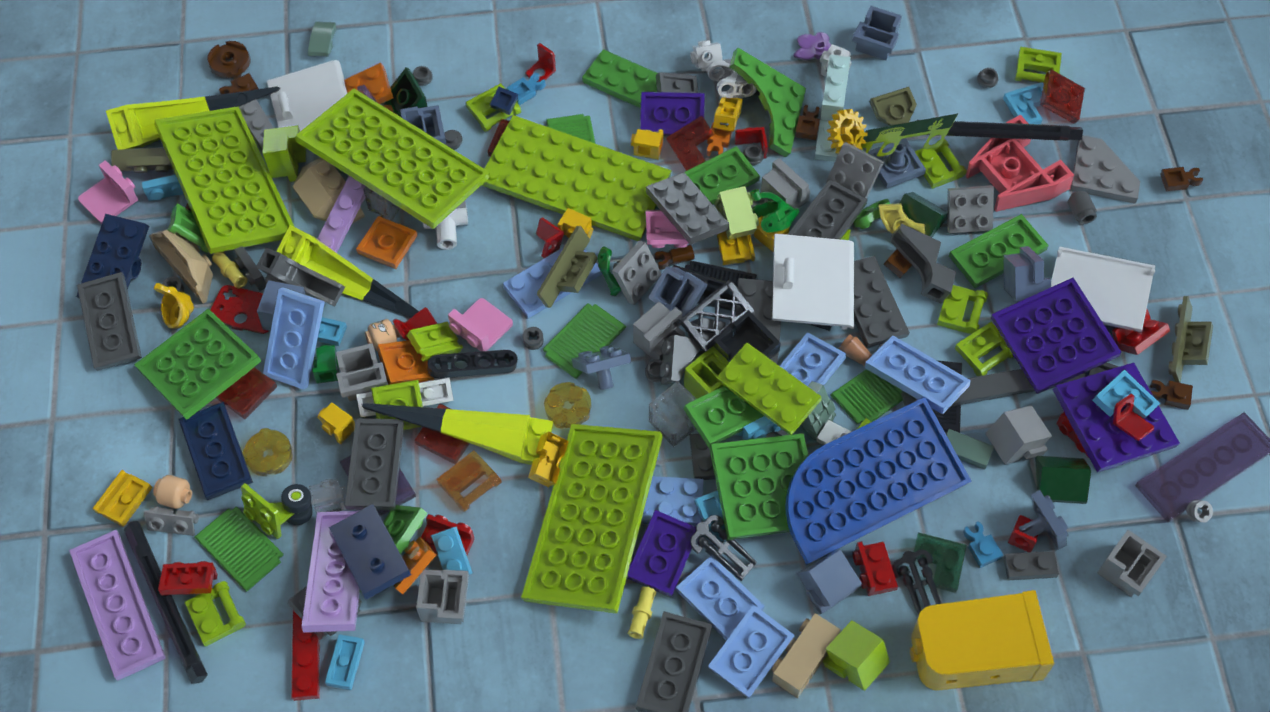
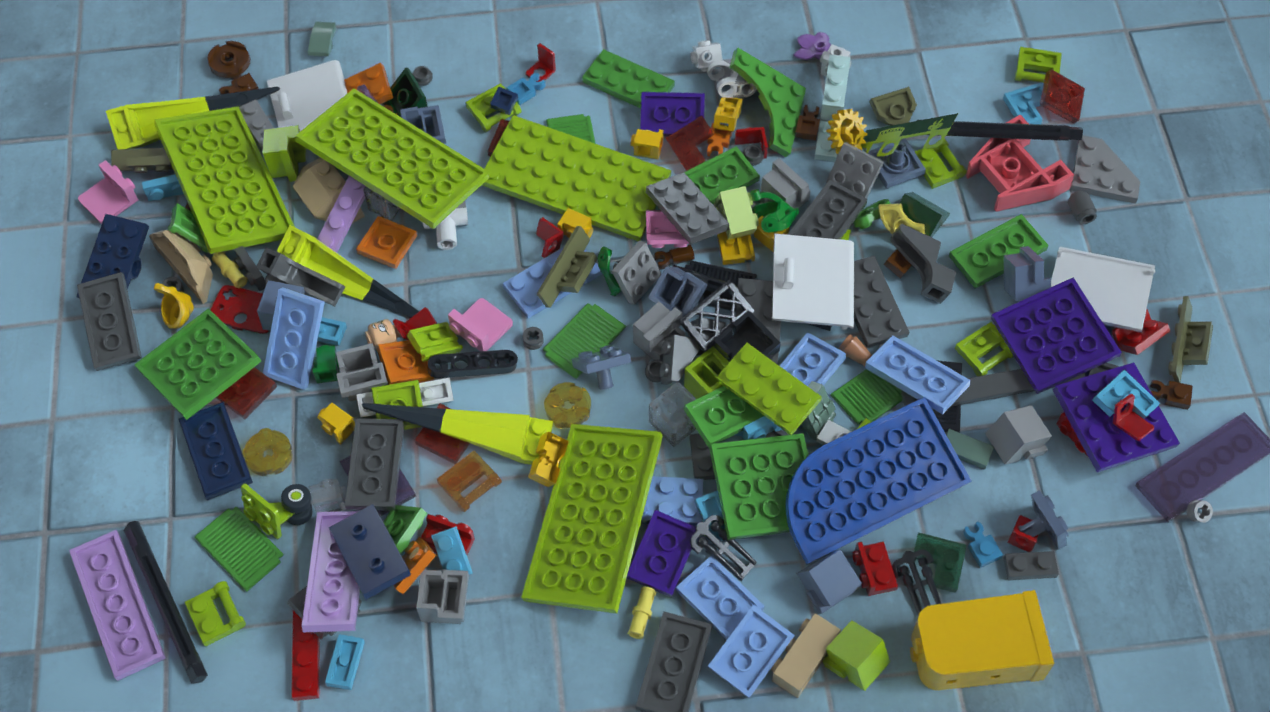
(122, 498): yellow plate -> none
(166, 521): light grey hinge -> none
(172, 491): light nougat head -> none
(187, 578): red bracket -> none
(453, 139): dark grey plate -> none
(676, 83): dark grey plate -> none
(877, 33): sand blue plate -> none
(954, 308): lime plate -> none
(970, 209): light grey plate -> none
(988, 78): dark grey plate -> none
(1063, 478): dark green slope -> none
(1131, 564): light grey plate -> none
(1178, 179): reddish brown plate -> none

